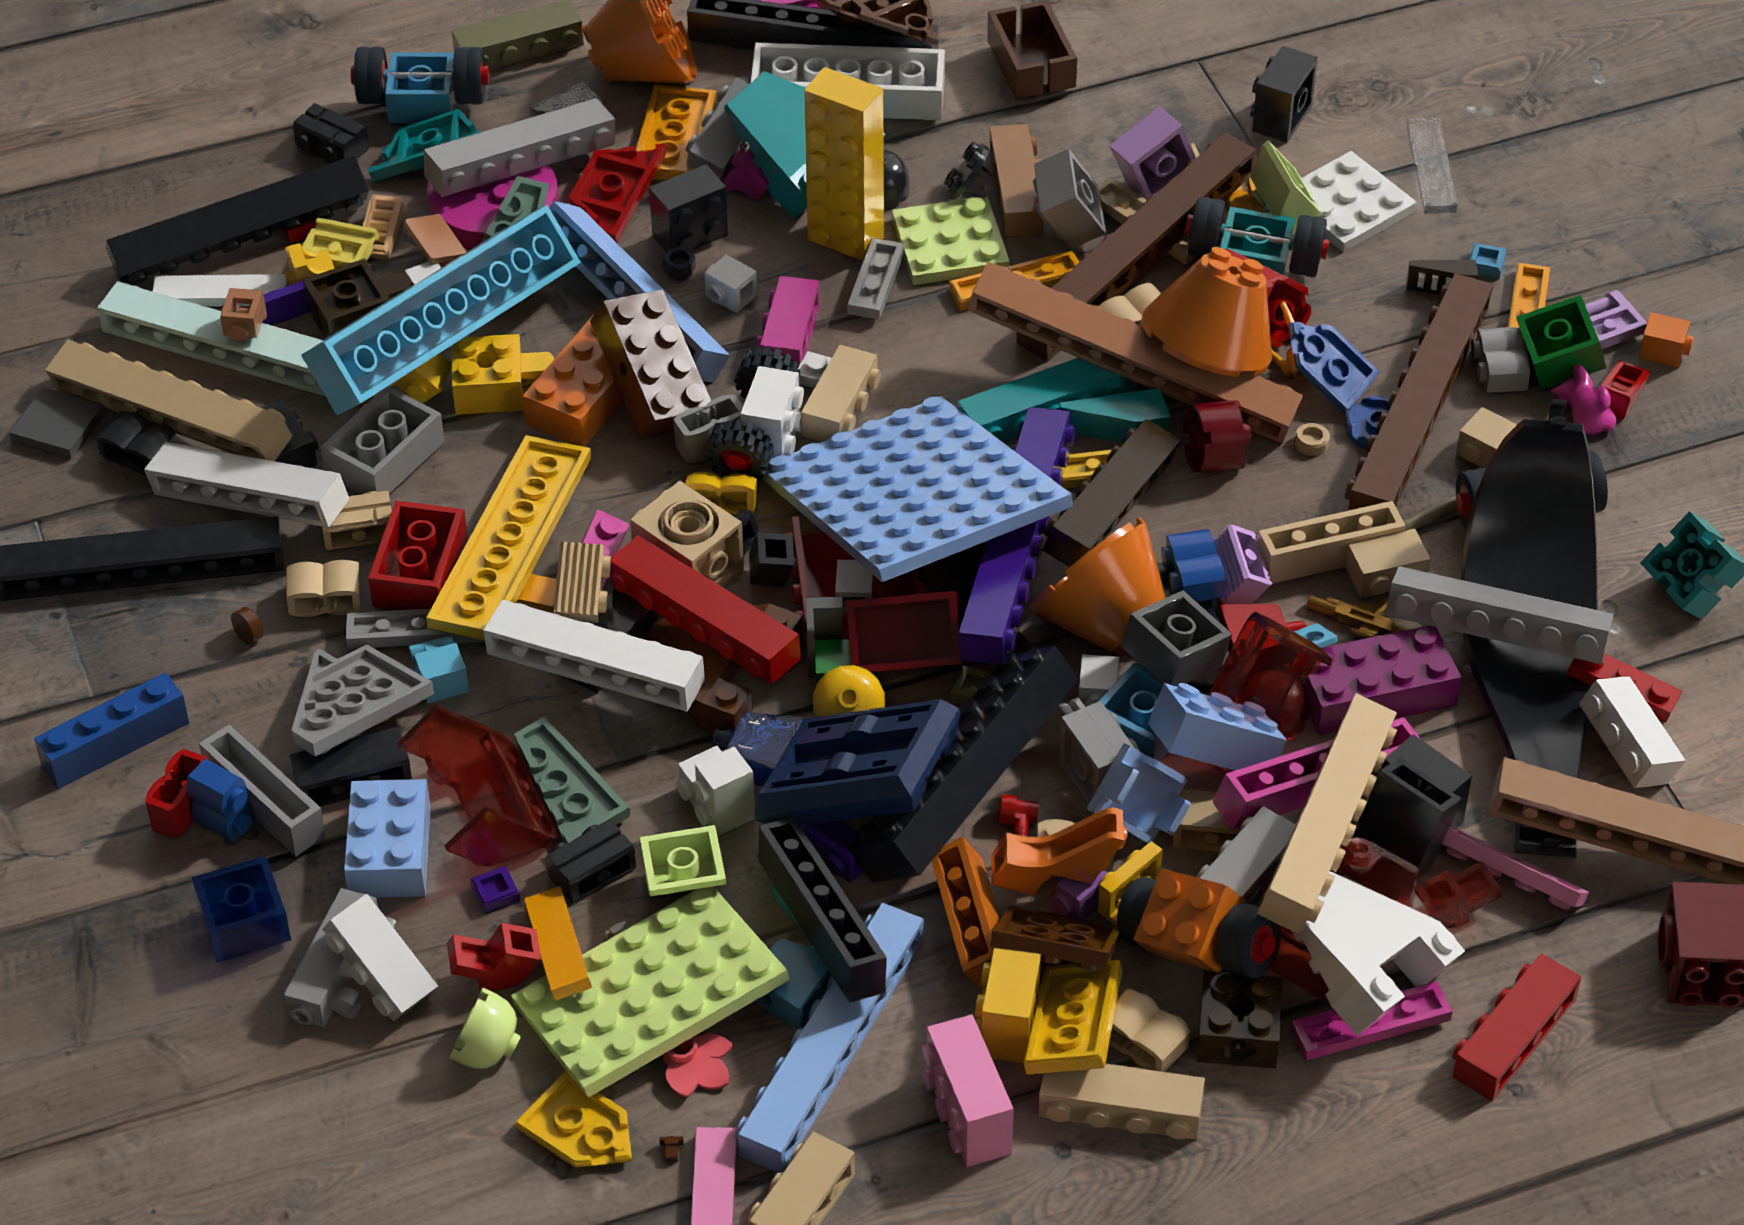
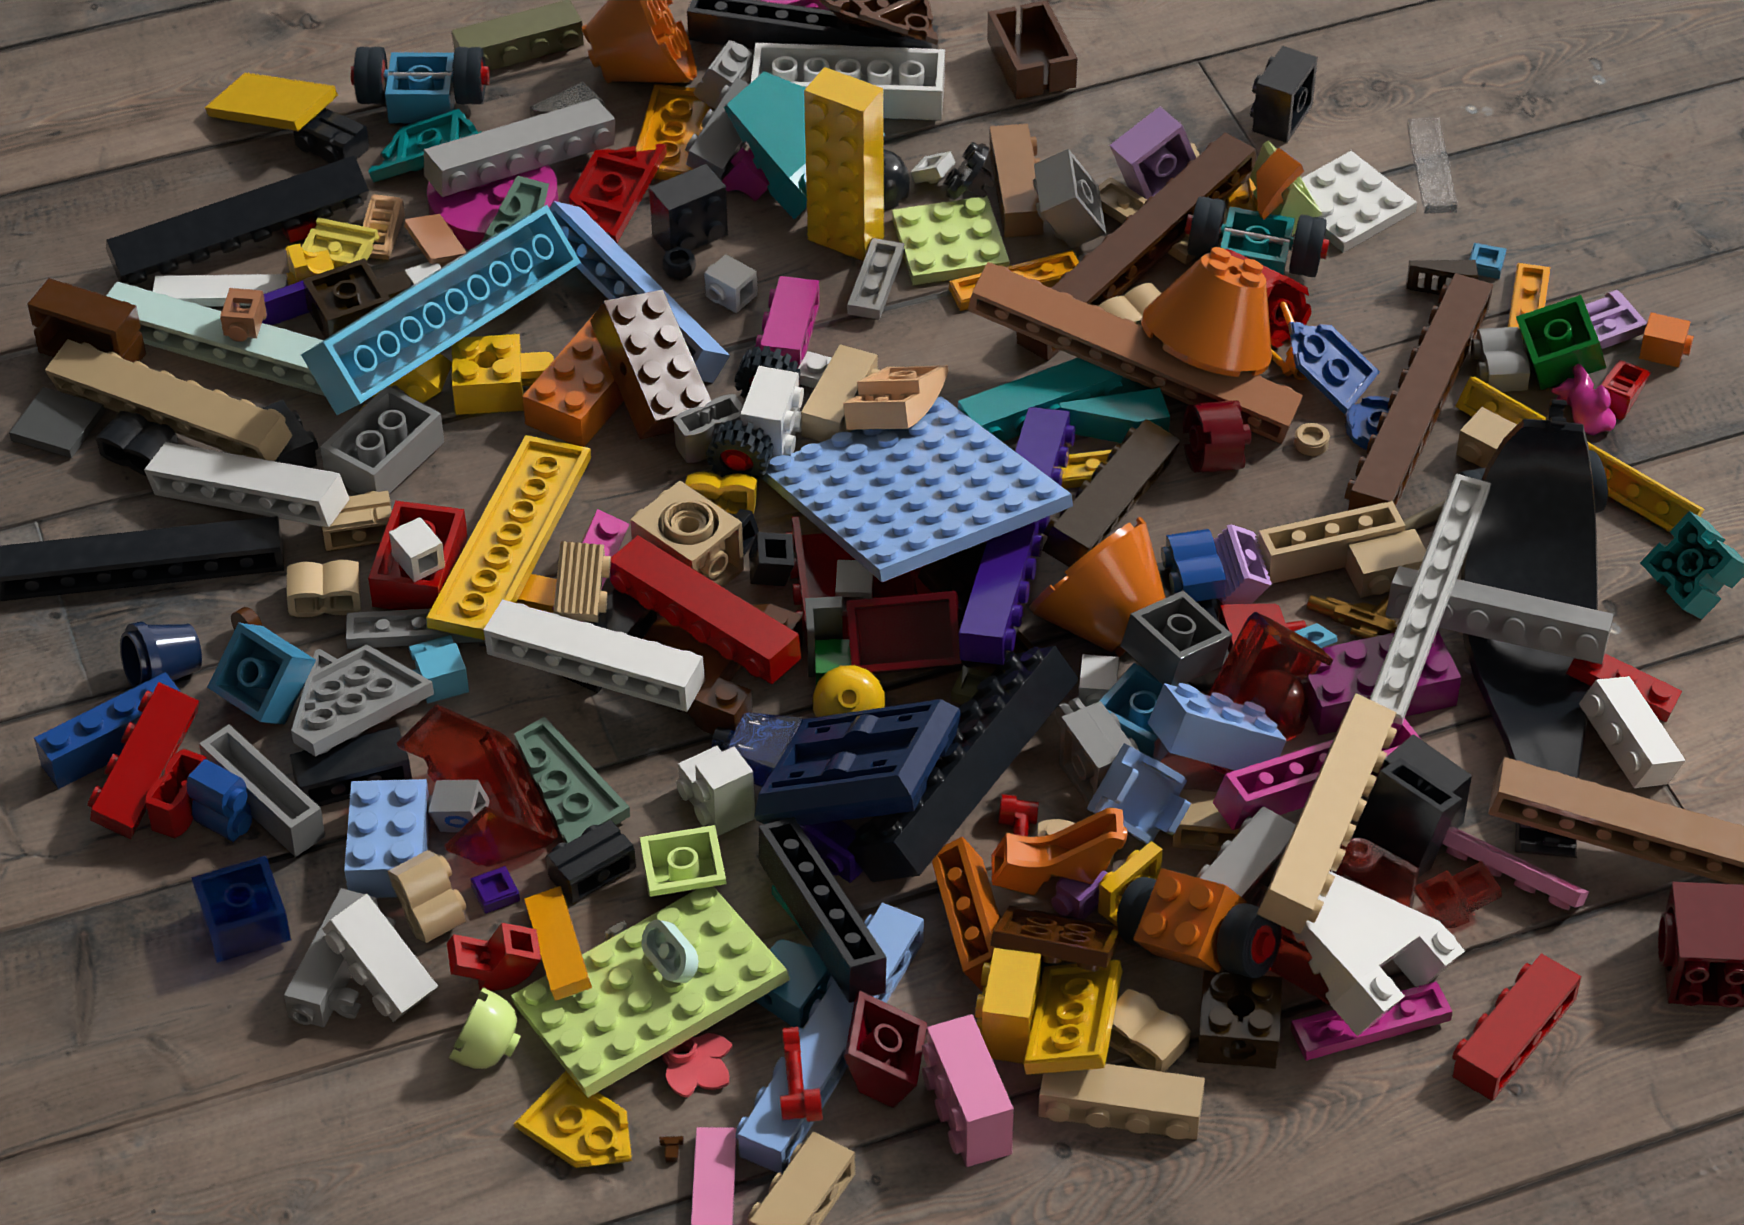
(80, 315): none -> reddish brown piece
(143, 760): none -> red brick
(159, 649): none -> dark blue piece
(261, 673): none -> dark azure brick
(271, 101): none -> yellow tile
(417, 549): none -> white brick
(427, 895): none -> tan brick
(456, 803): none -> light grey brick
(669, 951): none -> light aqua plate
(730, 63): none -> light grey brick
(798, 1102): none -> red brick
(884, 1049): none -> dark red slope
(894, 397): none -> light nougat slope
(933, 168): none -> white plate
(1273, 178): none -> orange slope
(1430, 595): none -> white tile
(1623, 482): none -> yellow tile

